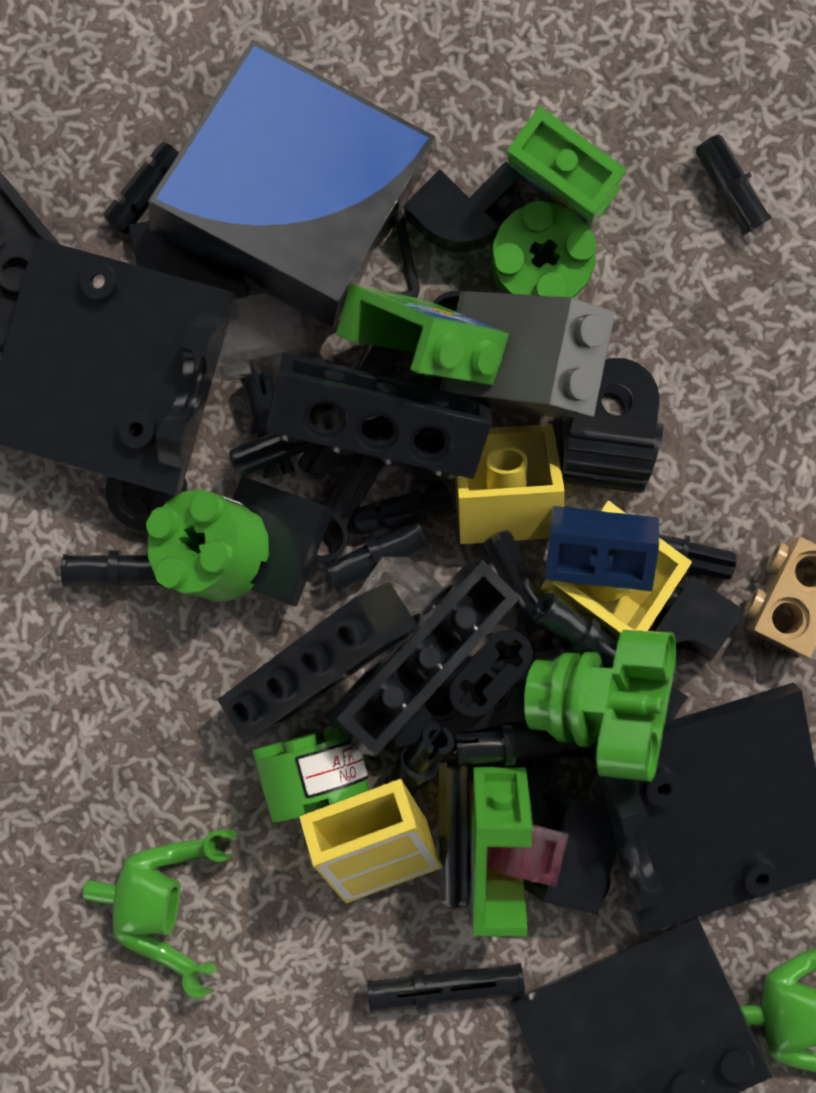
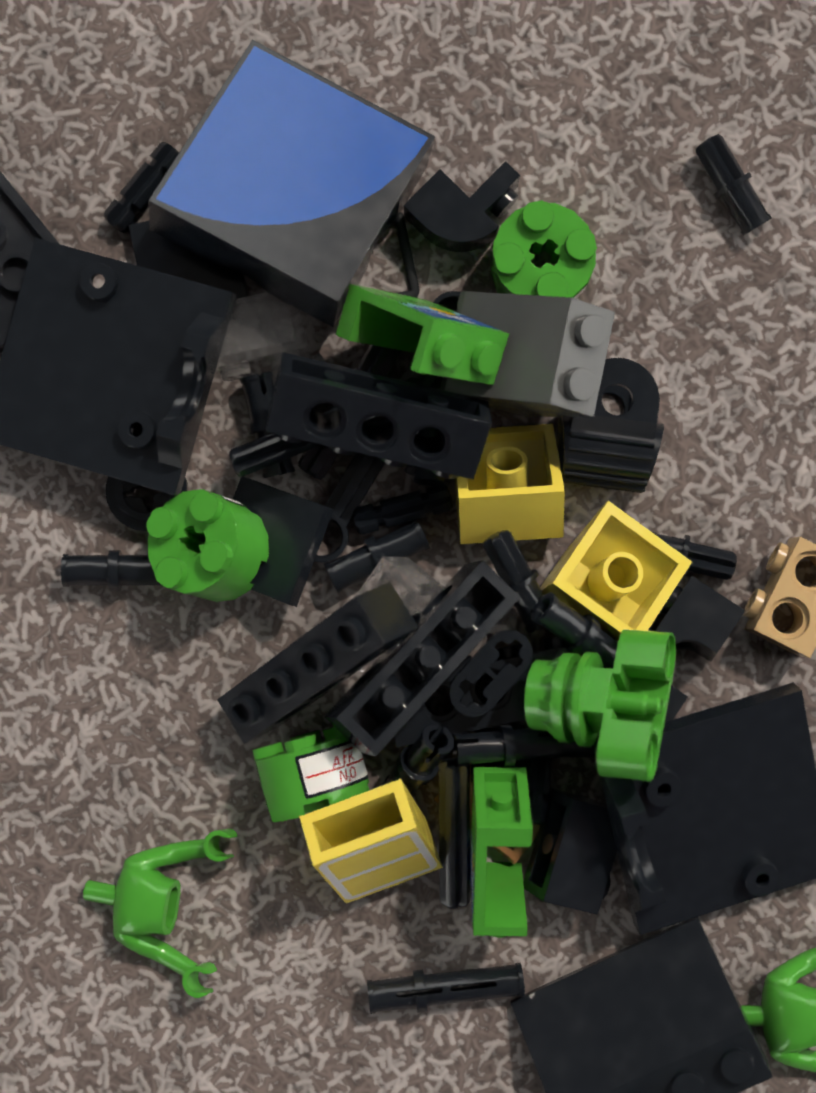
(535, 863): clear pink brick -> none
(565, 166): bright green panel -> none
(602, 548): dark blue hinge -> none

